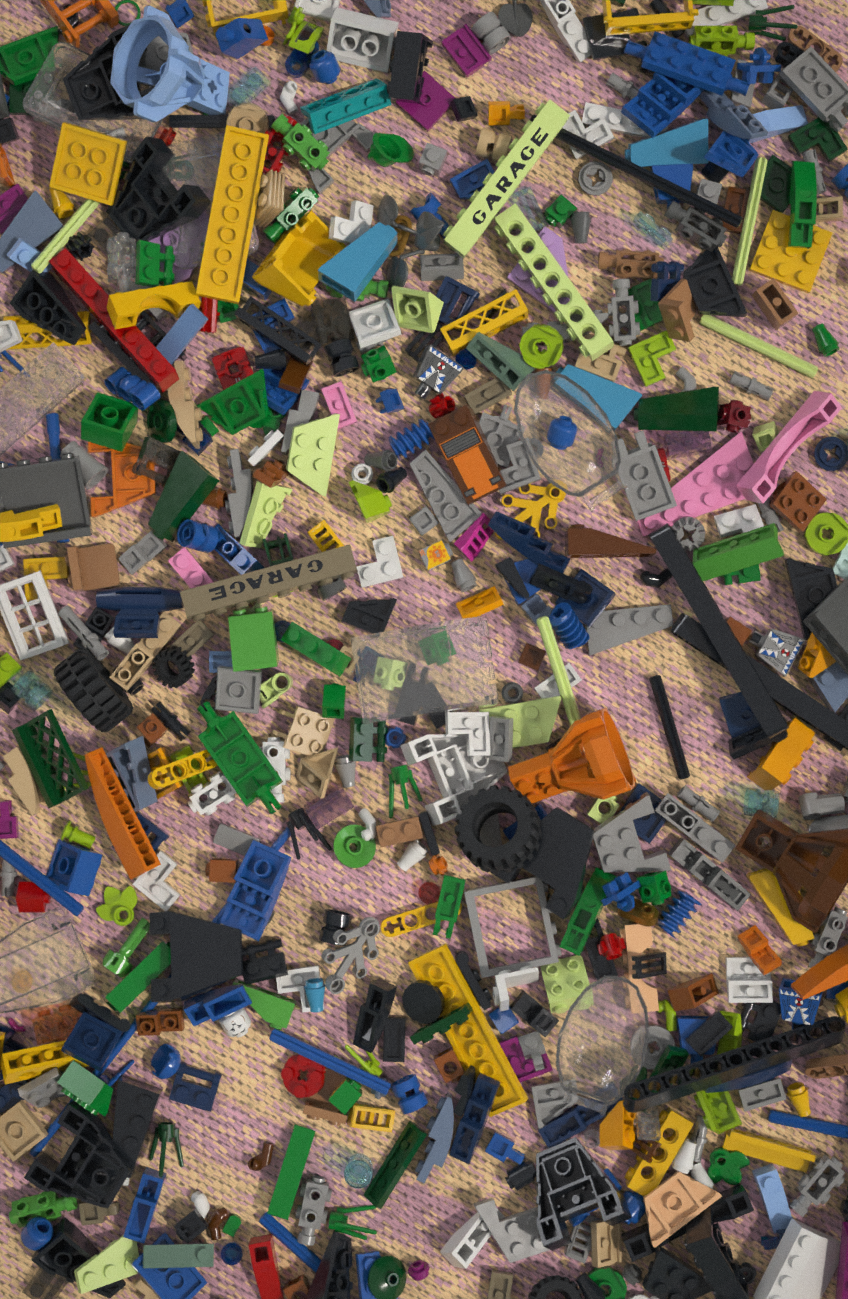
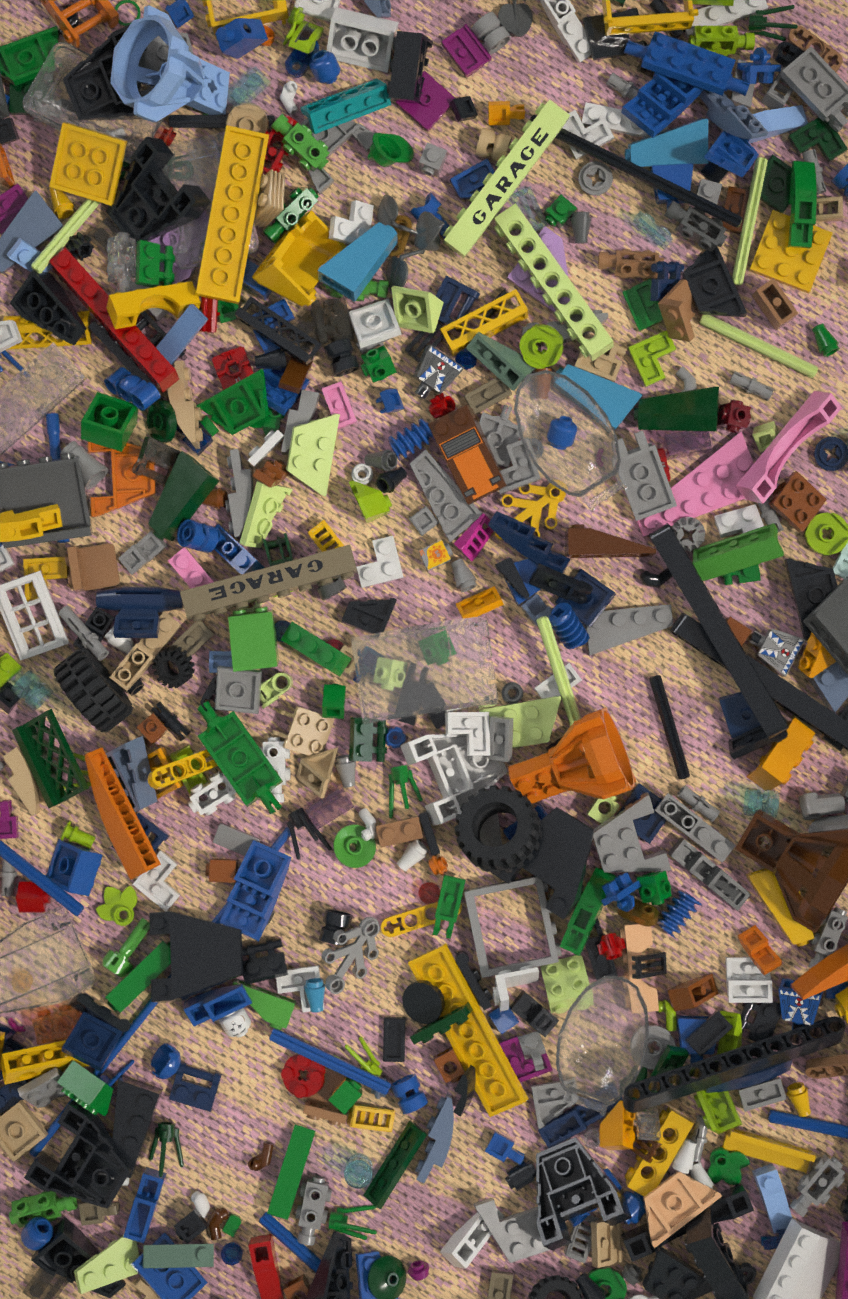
(159, 1021): dark orange slope -> none
(374, 1014): black slope -> none
(440, 265): light grey slope -> none
(474, 1118): dark blue slope -> none
(532, 656): reddish brown plate -> none
(623, 319): light grey brick -> none

